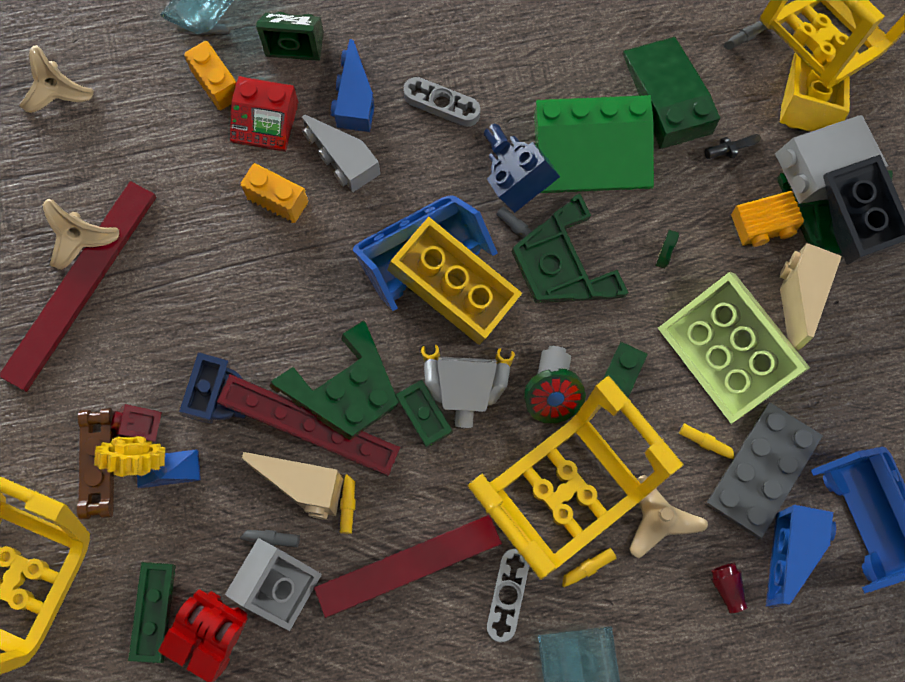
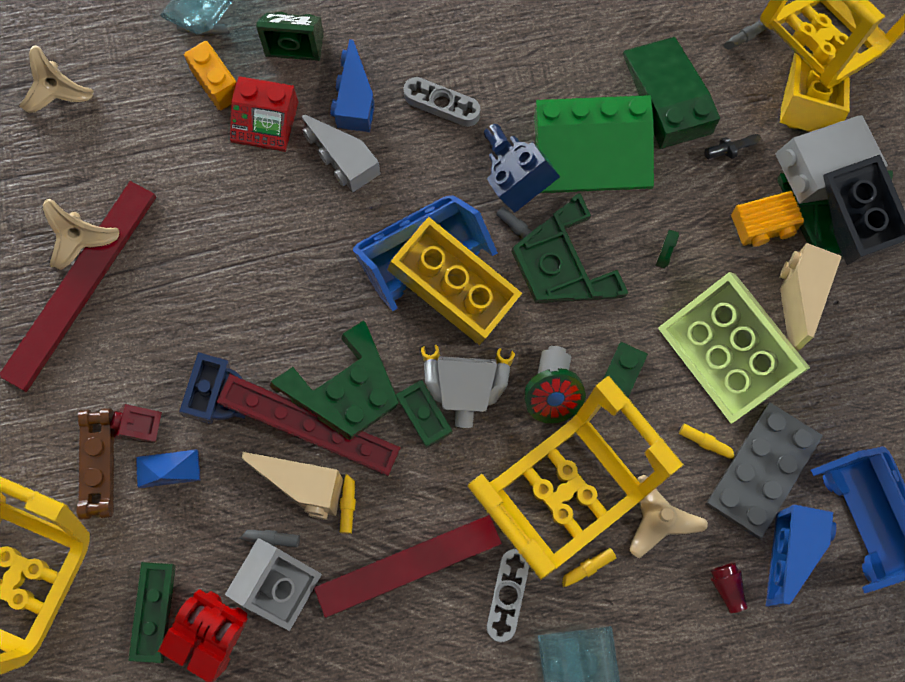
(129, 456): yellow gear -> none
(274, 192): light orange brick -> none

